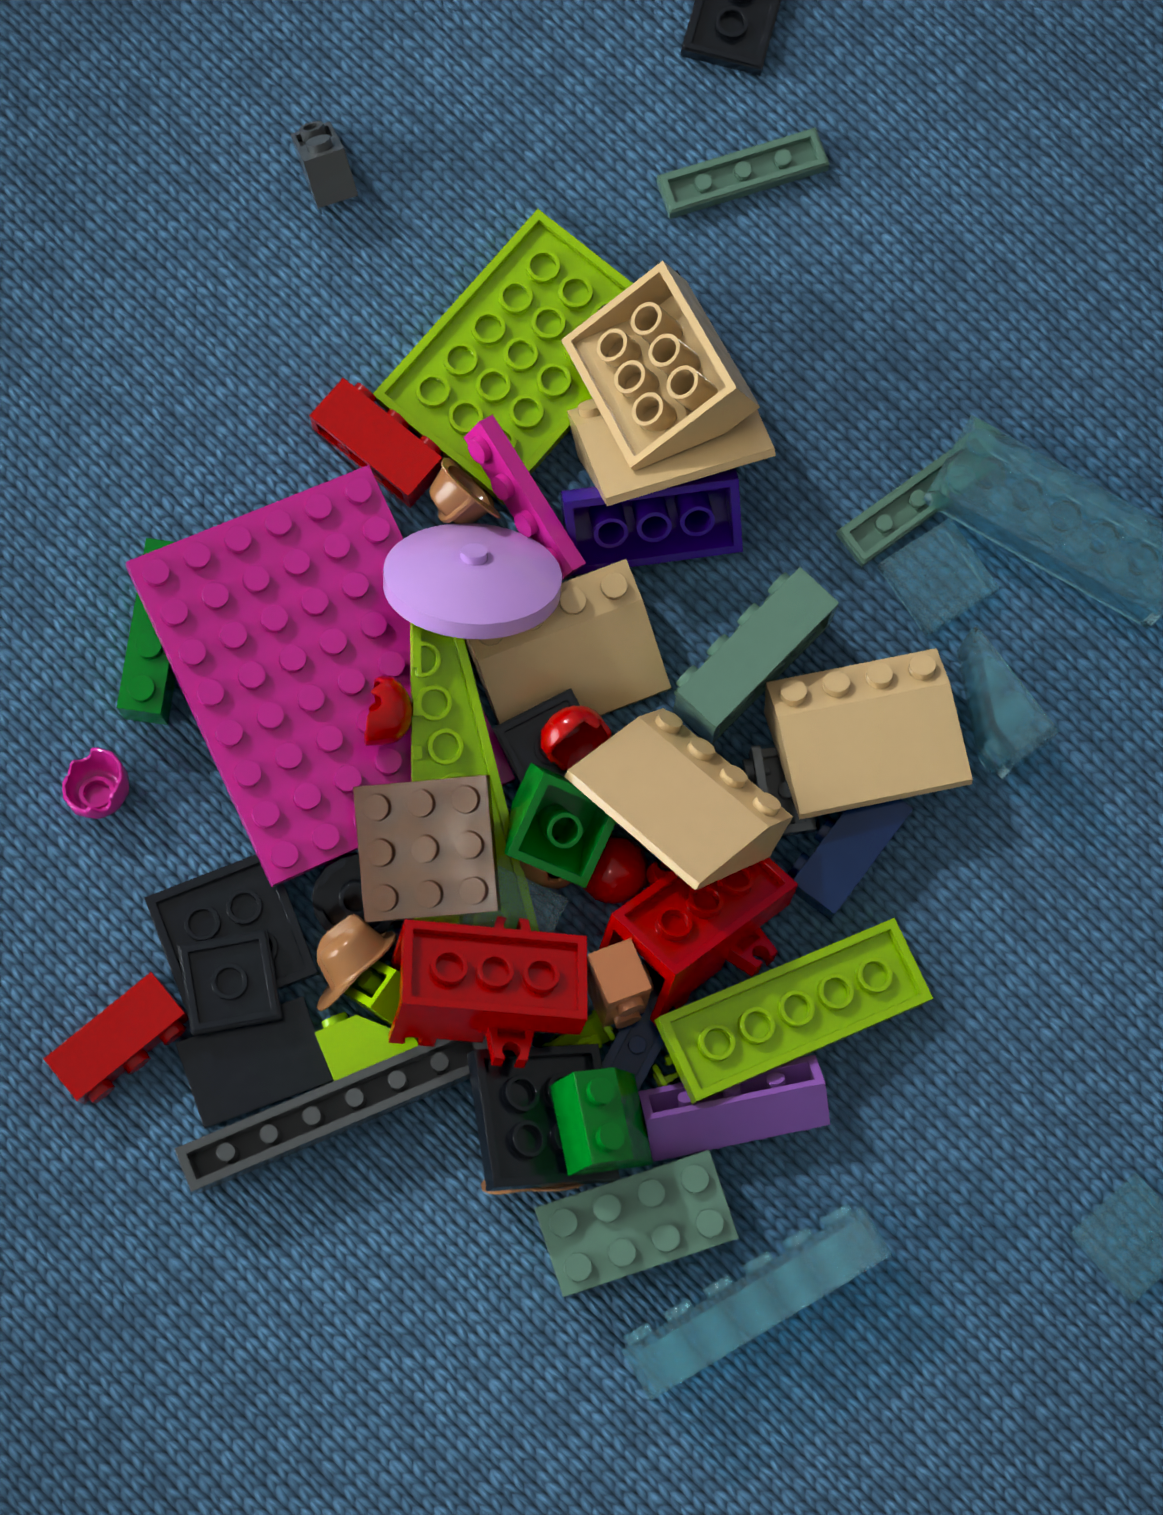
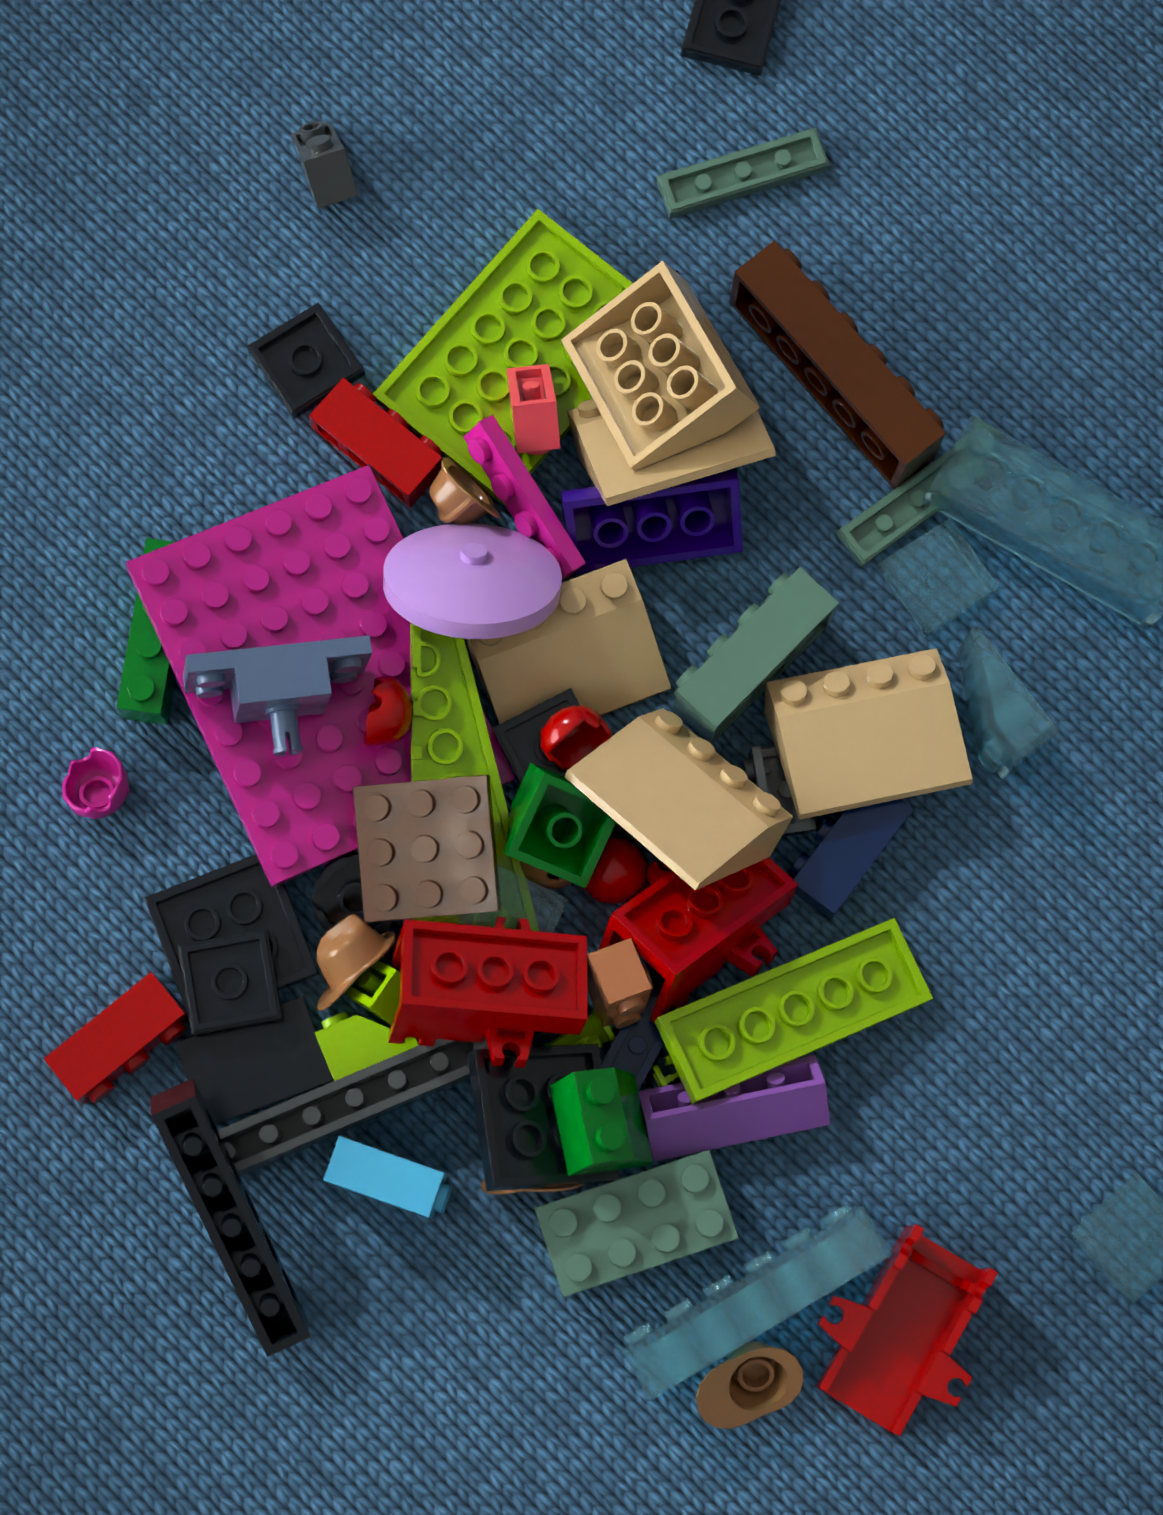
(229, 1216): none -> black brick
(278, 681): none -> sand blue brick
(305, 360): none -> black tile
(388, 1178): none -> medium azure brick
(533, 409): none -> coral slope
(749, 1385): none -> medium nougat piece
(836, 364): none -> reddish brown brick
(903, 1332): none -> red piece

